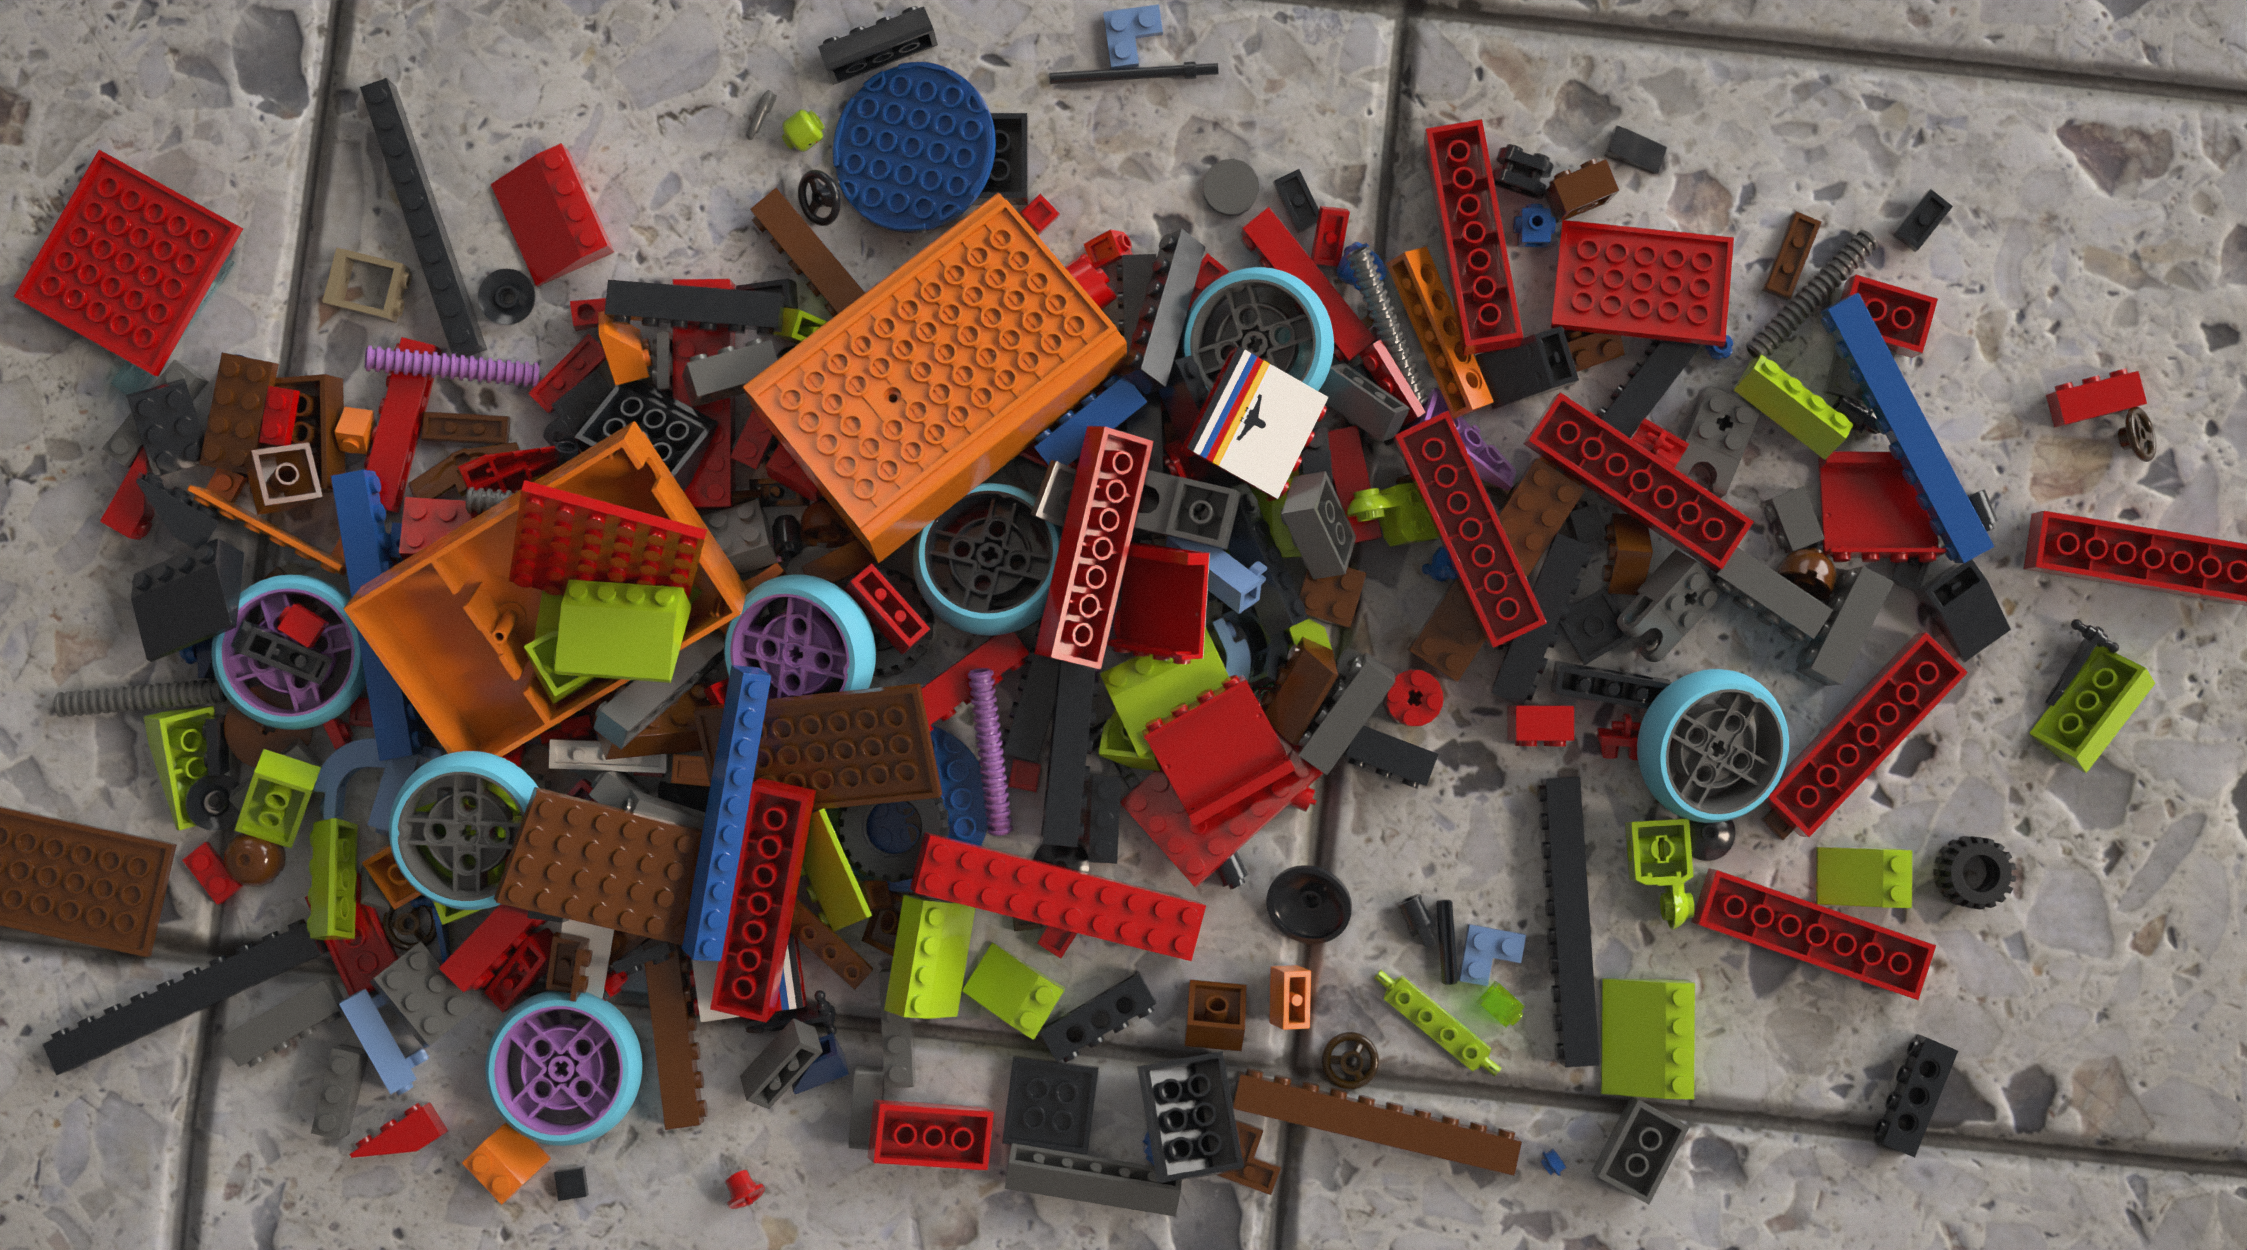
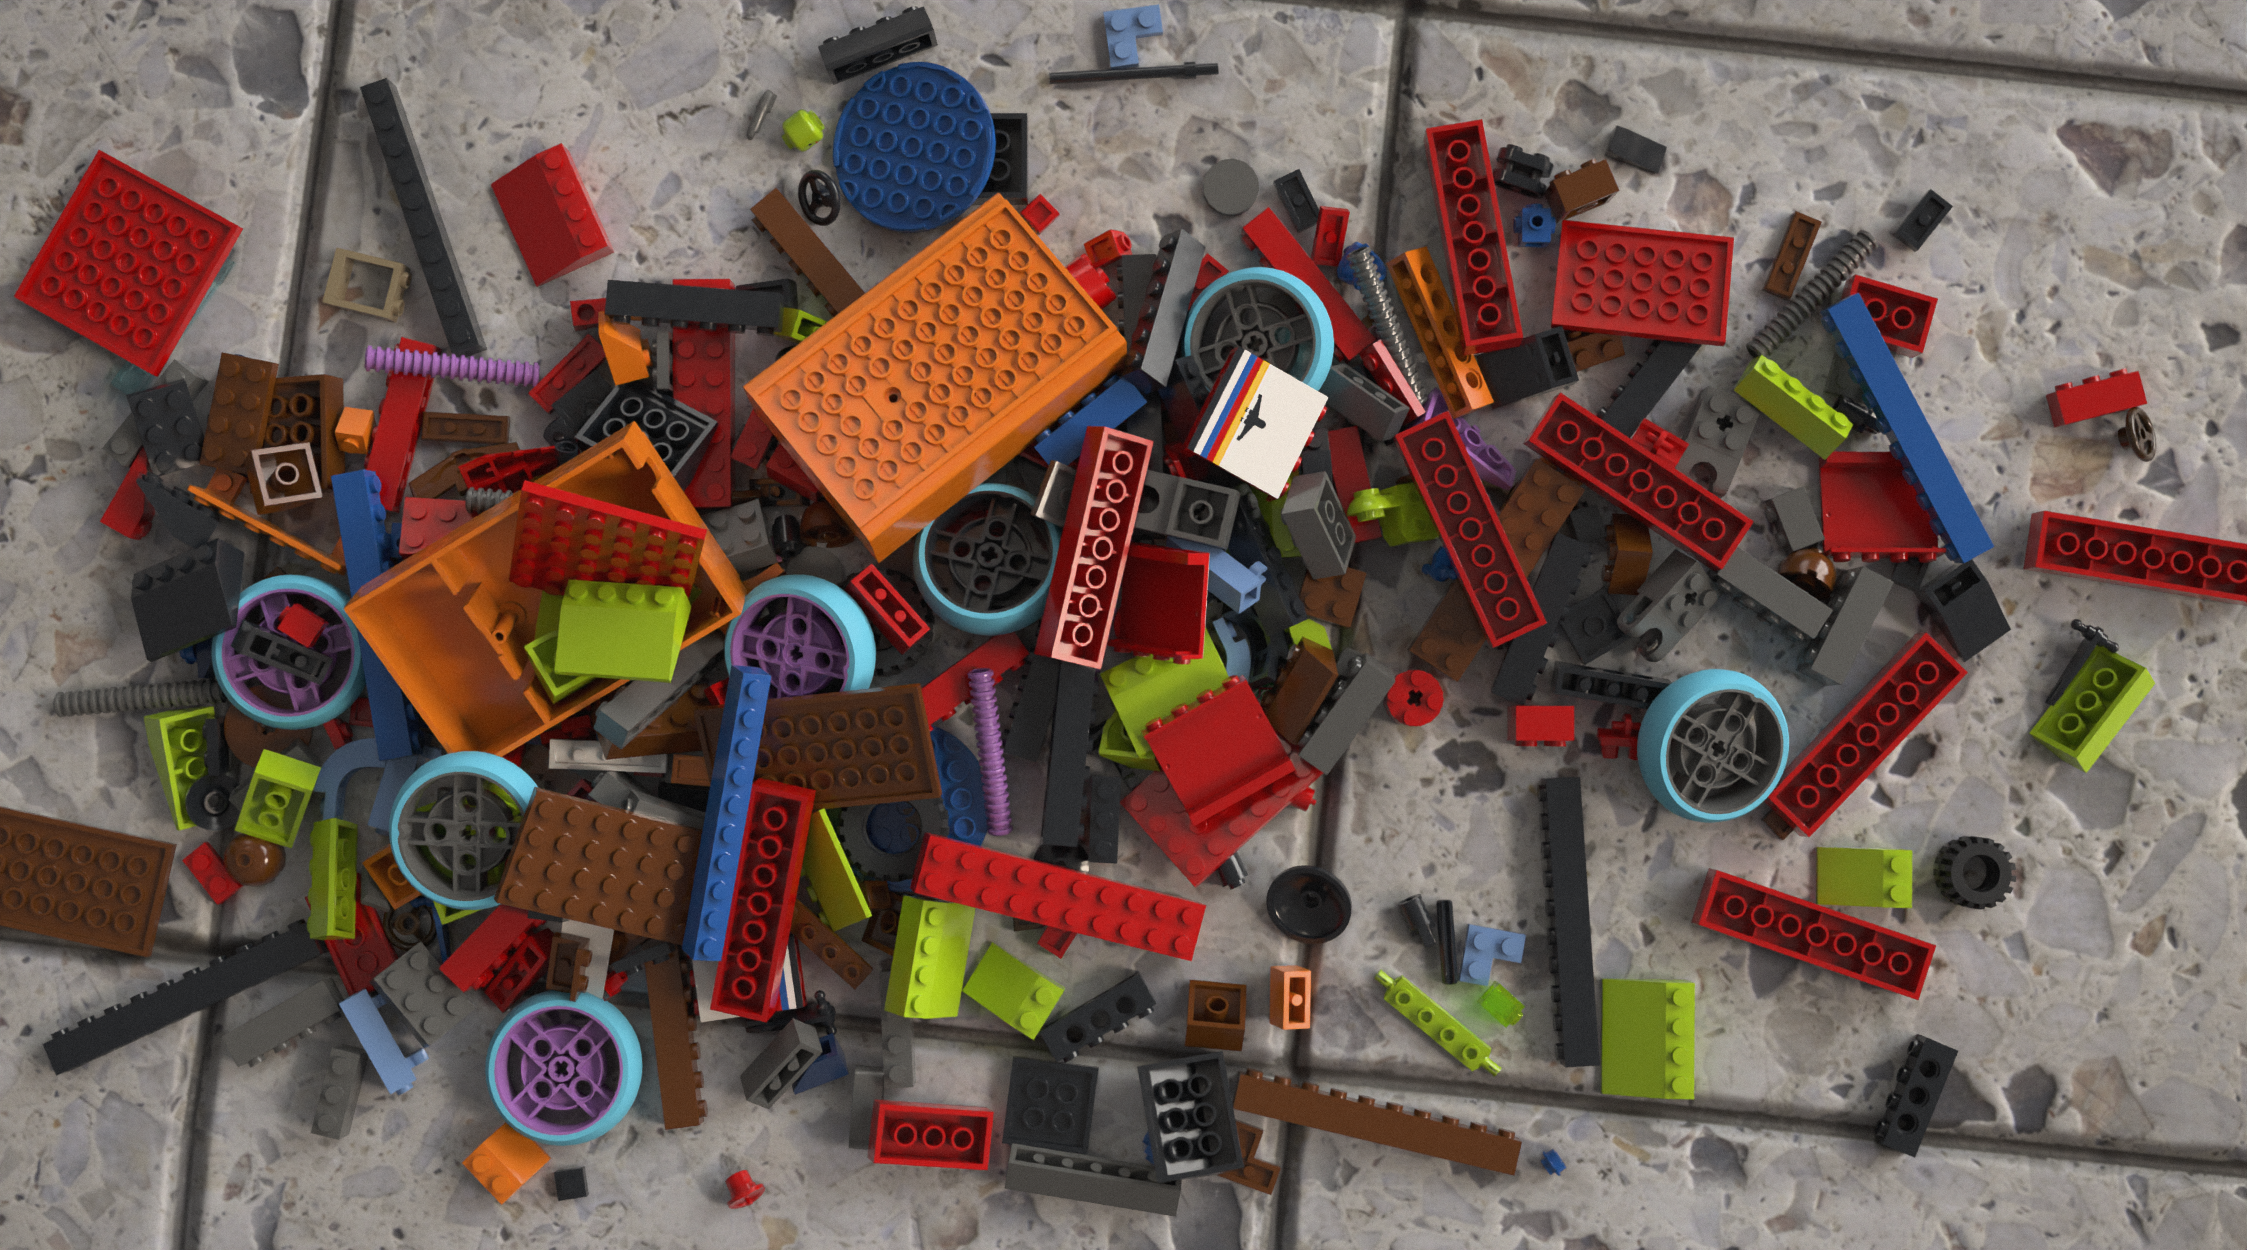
(279, 416): red plate -> none
(410, 1134): red slope -> none
(497, 287): black dish -> none
(725, 374): dark grey brick -> none
(840, 562): reddish brown tile -> none
(1024, 775): red tile -> none
(1355, 1070): dark brown piece -> none
(1391, 757): black brick -> none
(1640, 1149): dark grey brick -> none
(1662, 856): lime brick -> none
(1714, 847): black dish -> none
(1724, 352): blue plate -> none
(1983, 509): black brick -> none

